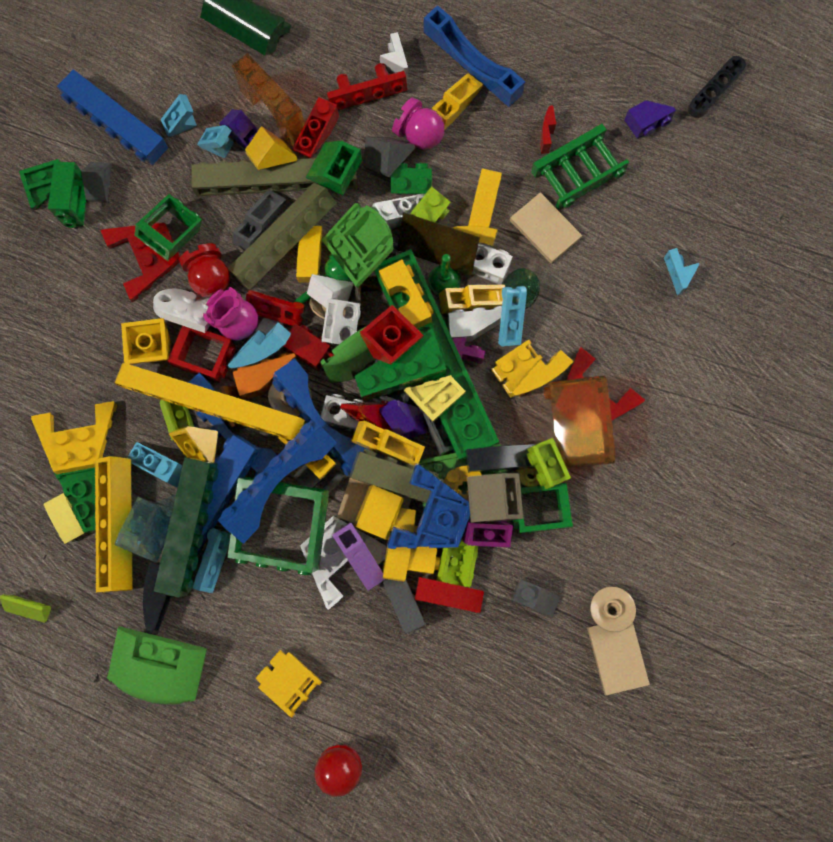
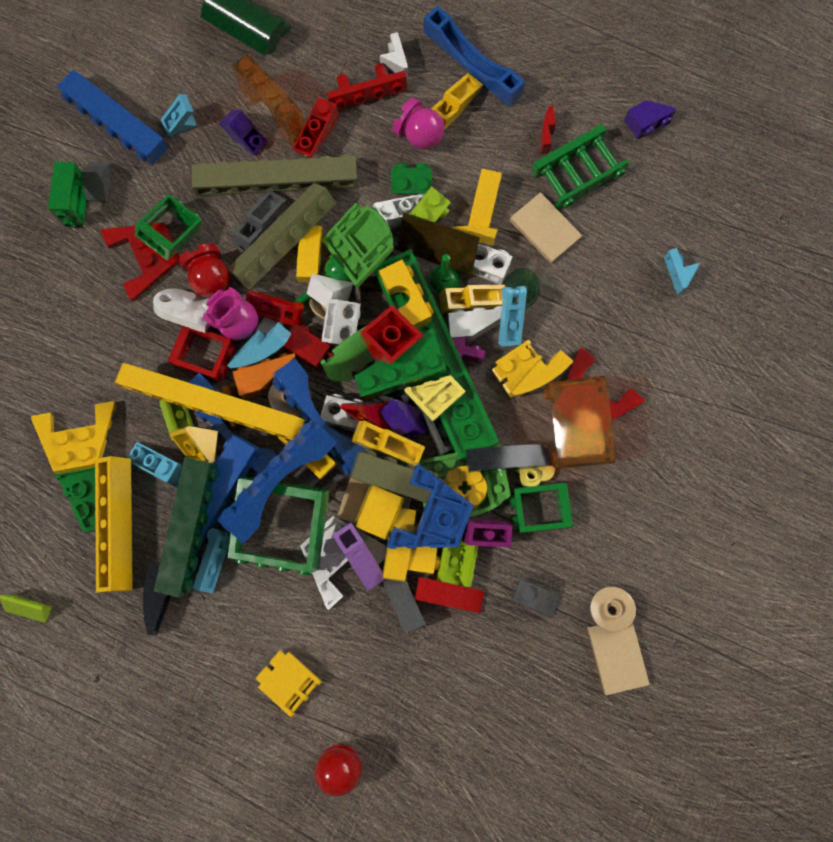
(37, 183): green wing -> none
(63, 518): light yellow slope -> none
(144, 530): clear light blue slope -> none
(145, 341): yellow slope -> none
(156, 667): bright green slope -> none
(216, 140): medium azure slope -> none
(268, 150): yellow slope -> none
(335, 166): green slope -> none
(385, 154): dark grey slope -> none
(495, 497): dark tan slope -> none
(548, 463): lime bracket -> none
(716, 86): black beam -> none

